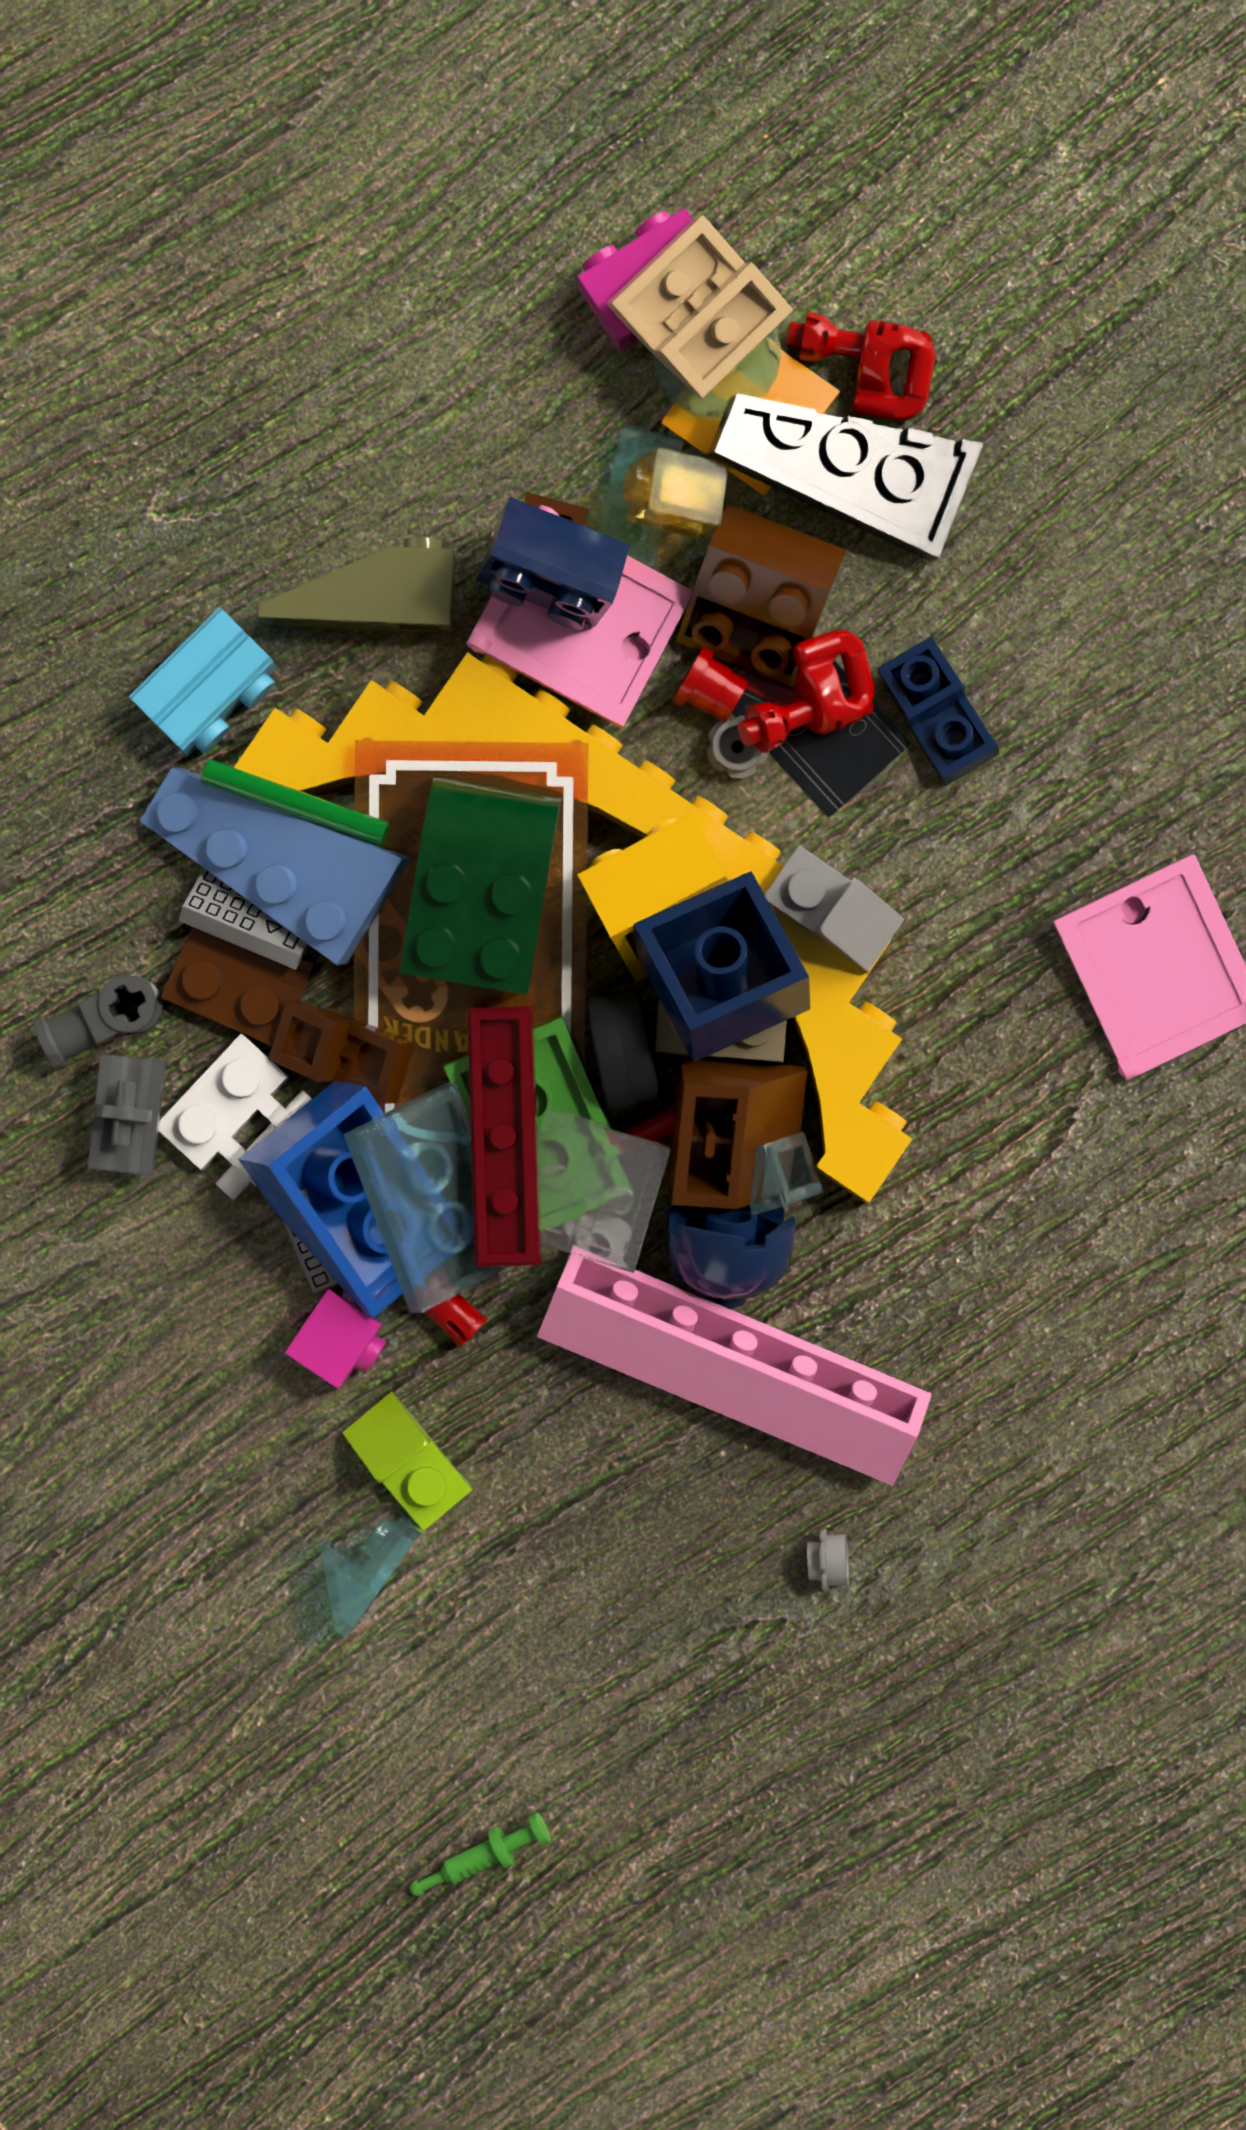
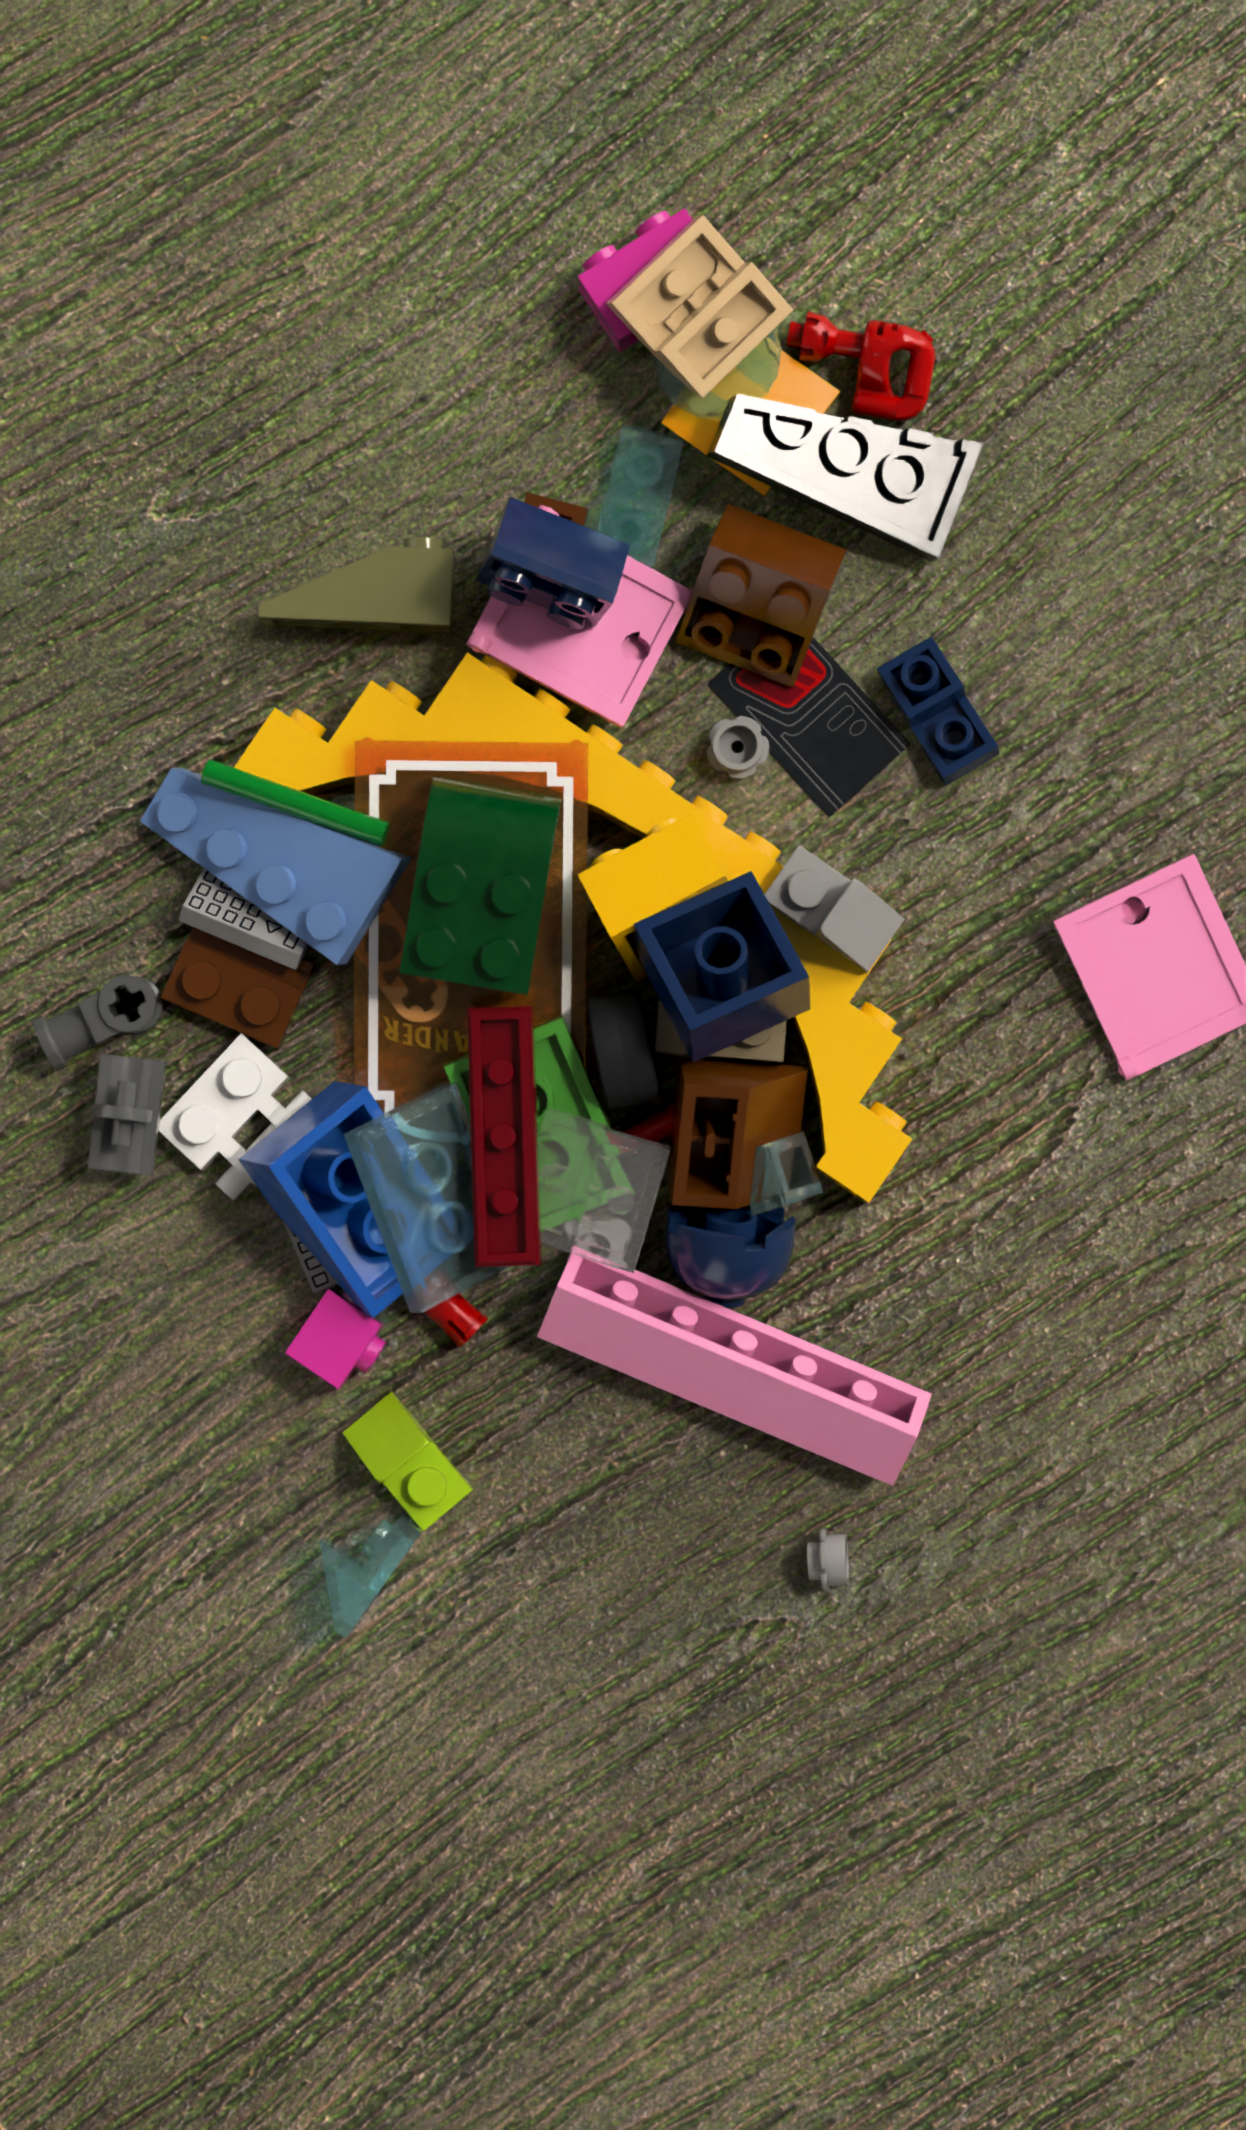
(206, 684): medium azure brick -> none
(341, 1050): reddish brown slope -> none
(485, 1855): bright green piece -> none
(676, 492): clear yellow brick -> none
(710, 686): red piece -> none
(818, 693): red piece -> none

